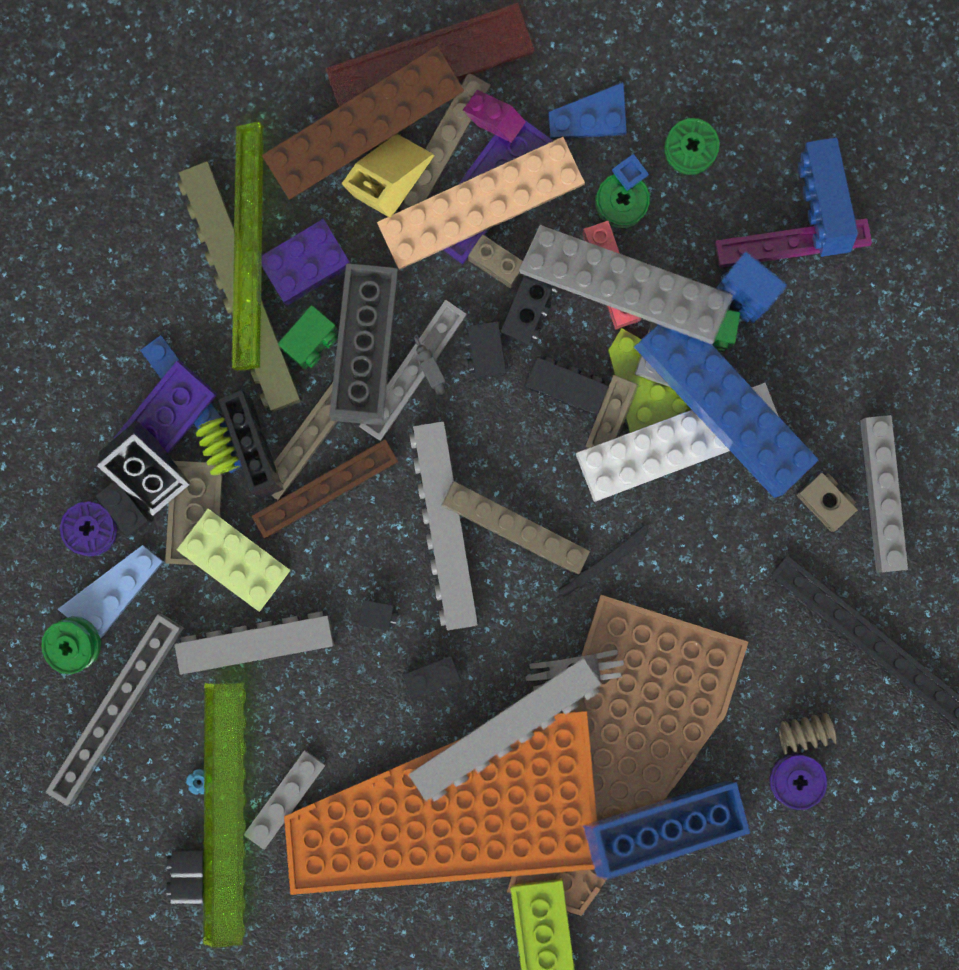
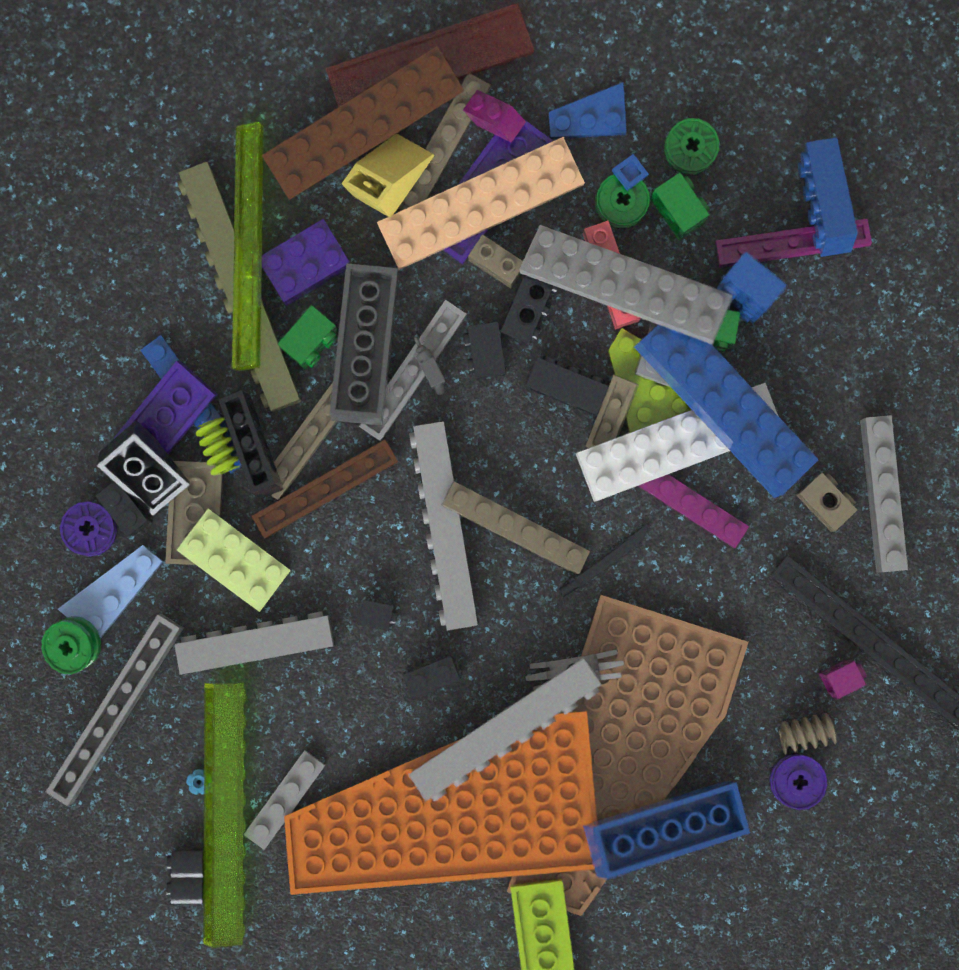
(680, 205): none -> green brick
(697, 509): none -> magenta plate
(843, 678): none -> magenta piece

